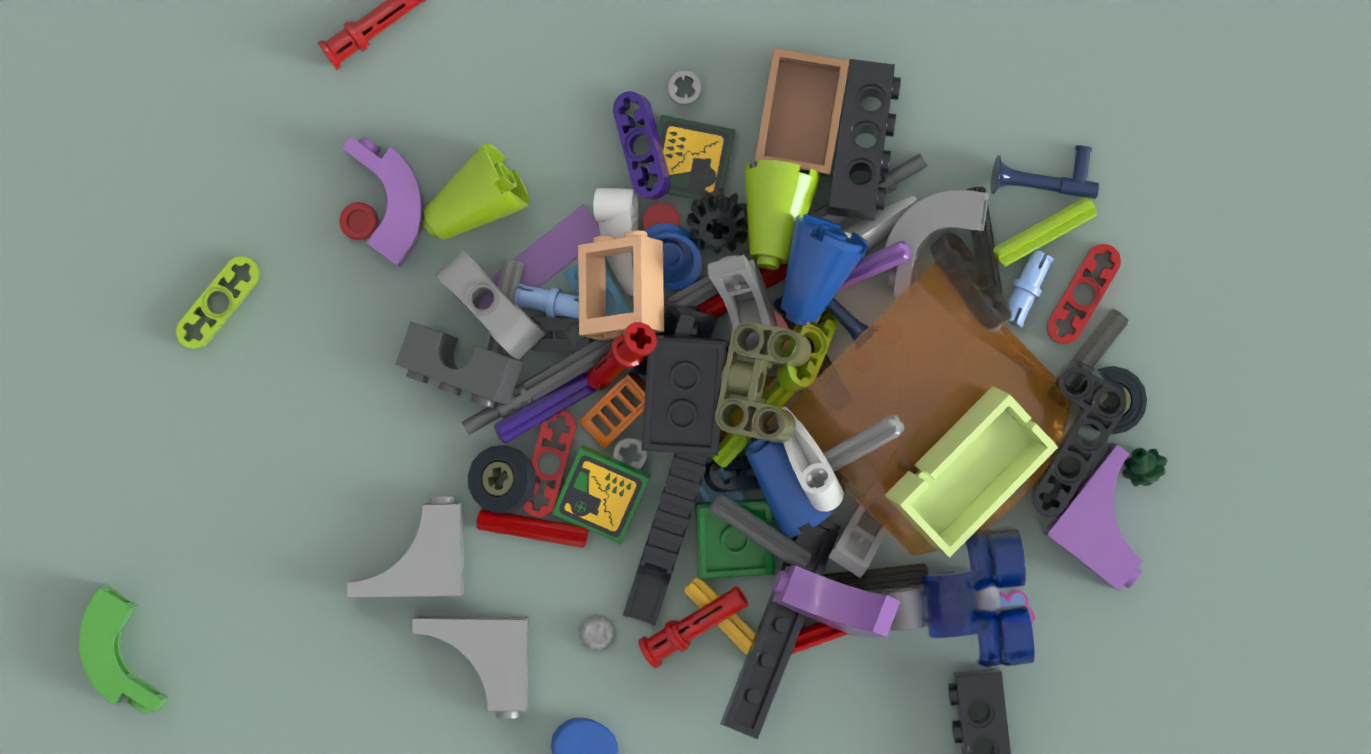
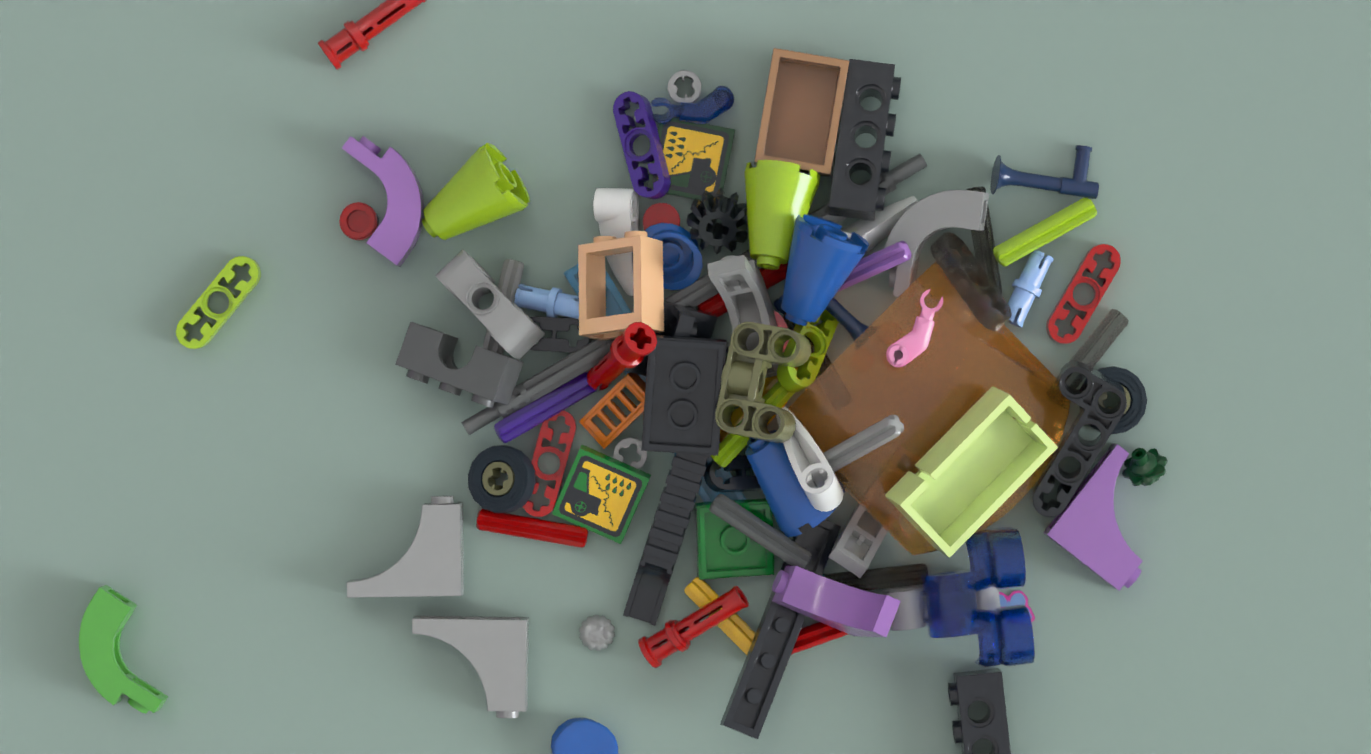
(552, 251): medium lavender sticker -> none
(701, 112): none -> clear blue arm
(917, 340): none -> bright pink arm

